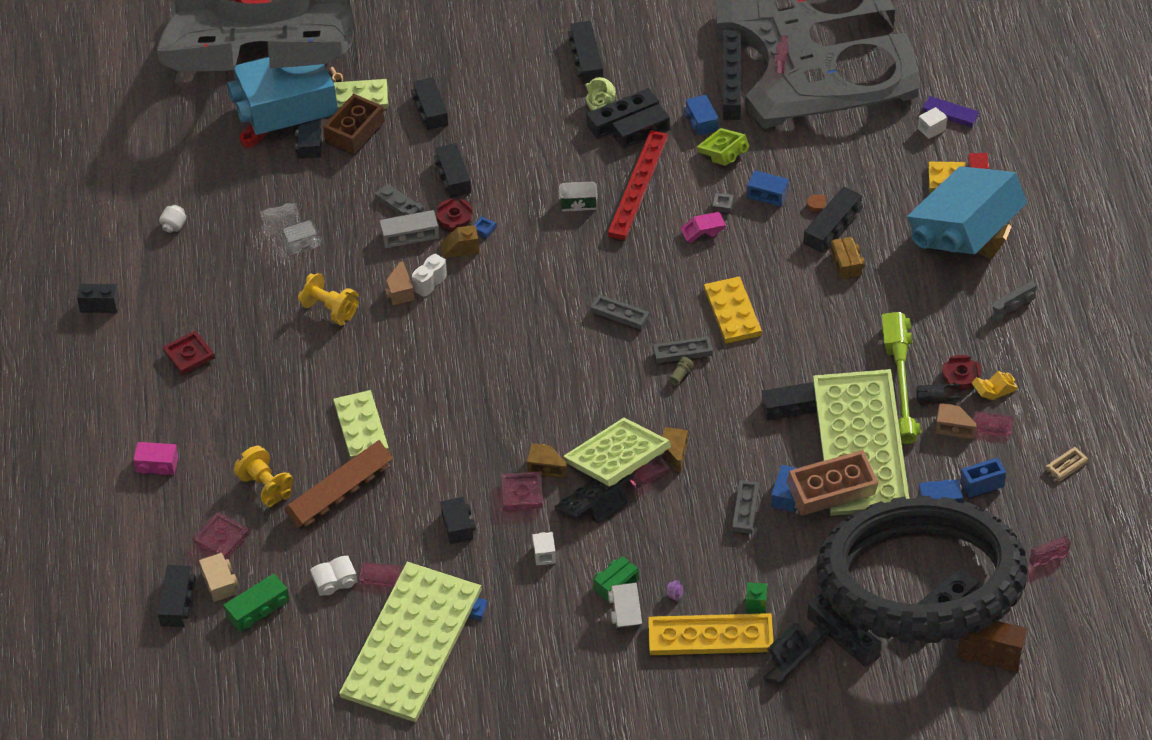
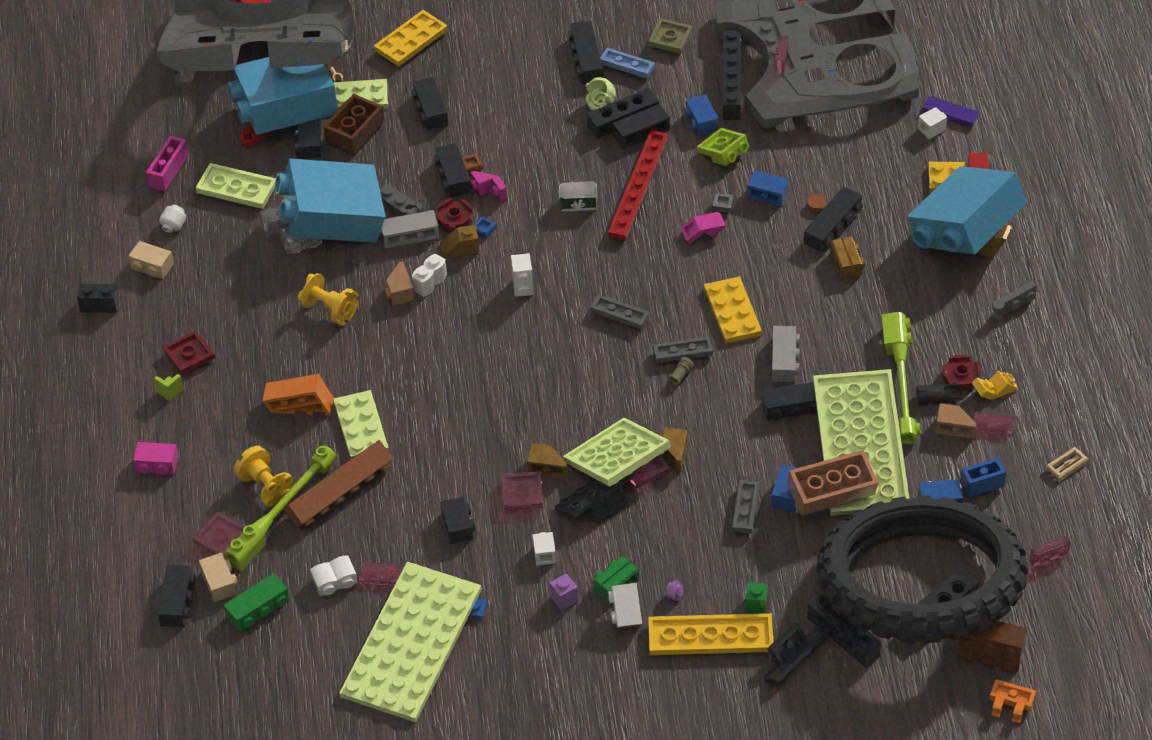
(151, 260): none -> tan brick
(167, 163): none -> dark pink brick
(169, 387): none -> lime panel
(236, 185): none -> yellowish green plate
(253, 535): none -> lime bar
(298, 394): none -> orange wedge
(331, 200): none -> dark azure brick
(410, 38): none -> yellow plate
(472, 163): none -> dark orange tile
(485, 183): none -> dark pink slope
(522, 275): none -> white brick
(563, 591): none -> medium lavender brick
(627, 63): none -> medium blue plate
(670, 36): none -> olive plate
(785, 354): none -> light grey brick
(1011, 695): none -> orange plate

